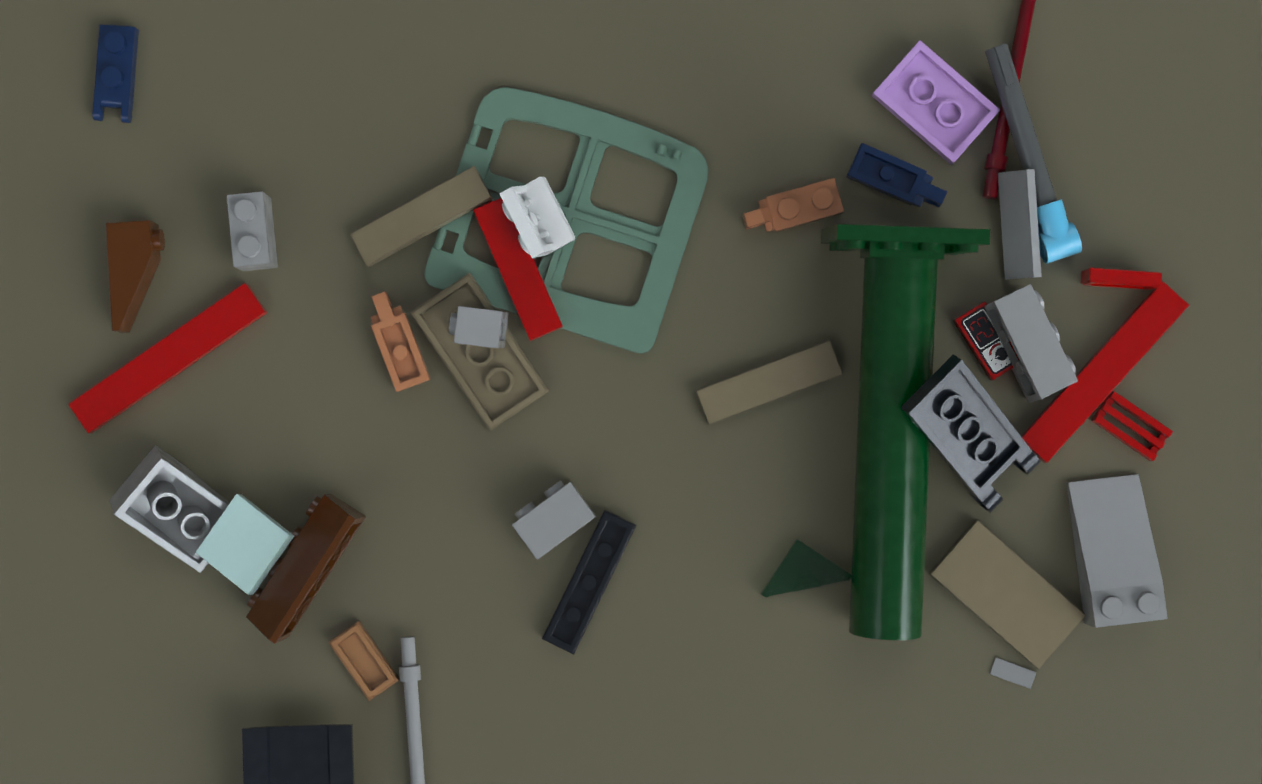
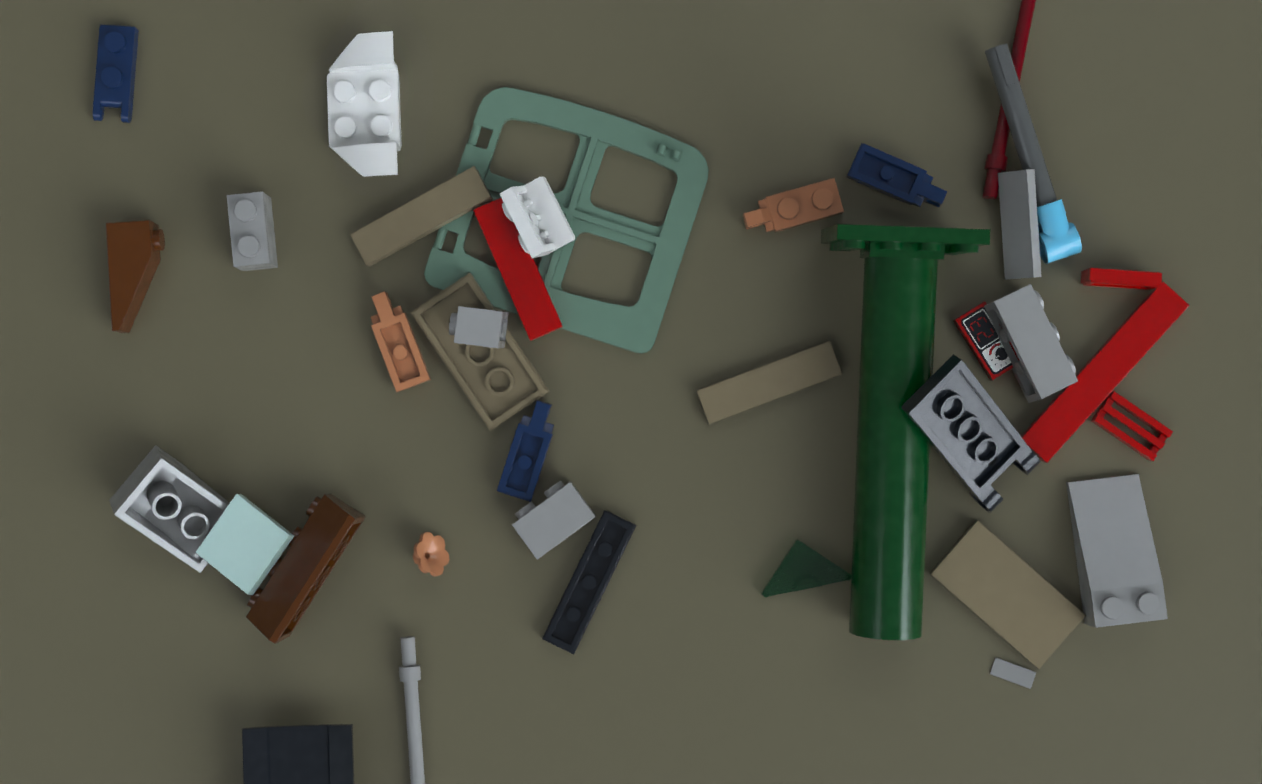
(167, 358): red tile -> none
(364, 660): medium nougat tile -> none
(366, 105): none -> white piece
(431, 554): none -> nougat plant
(527, 454): none -> dark blue hinge
(935, 102): lavender plate -> none

